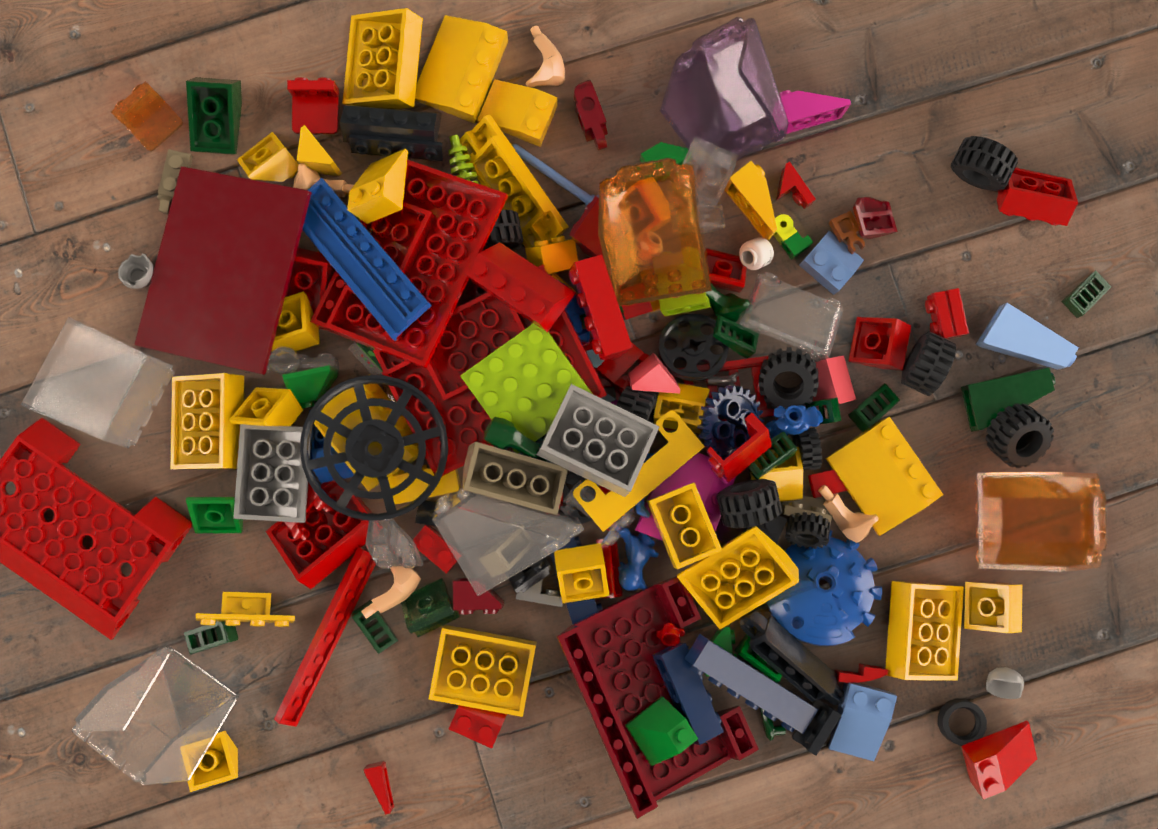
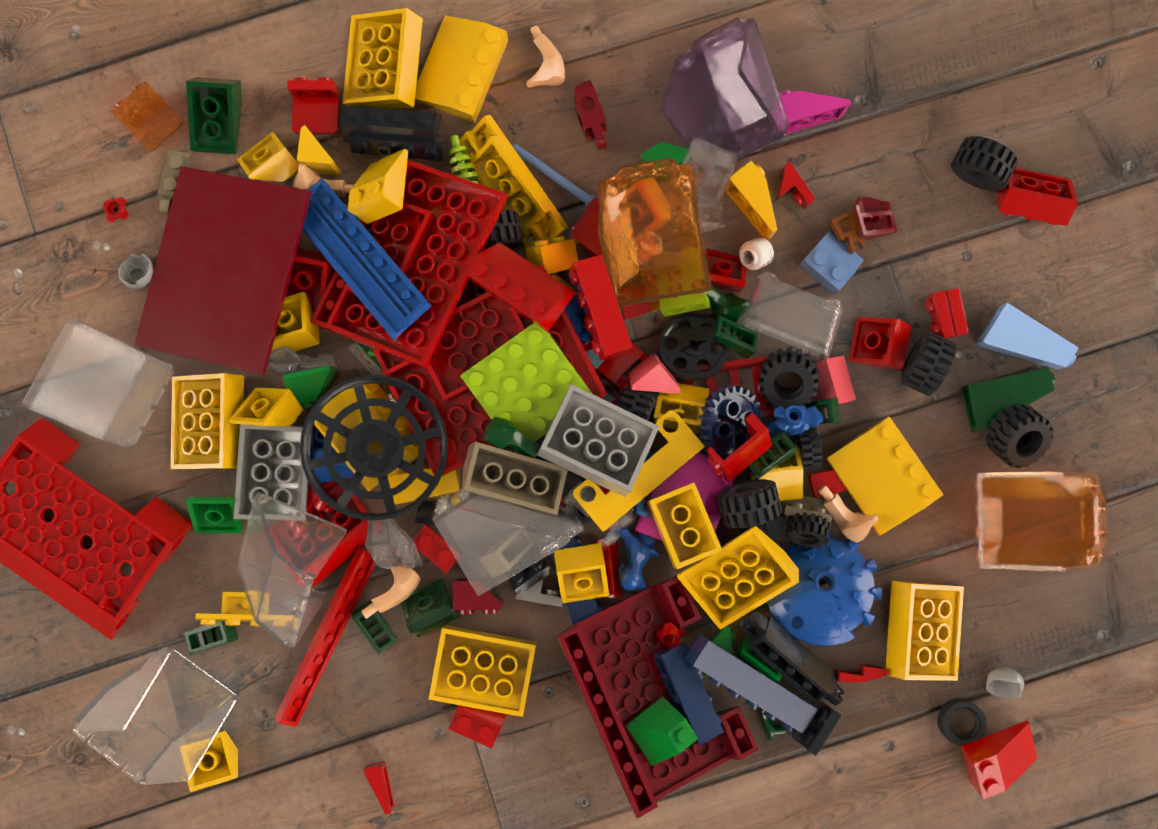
(109, 207): none -> red plate
(278, 566): none -> clear windscreen
(520, 110): yellow slope -> none
(723, 381): flat silver bar -> none
(789, 237): leg -> none
(862, 416): dark green slope -> none
(863, 721): medium blue slope -> none
(993, 607): yellow slope -> none
(1074, 306): dark green slope -> none

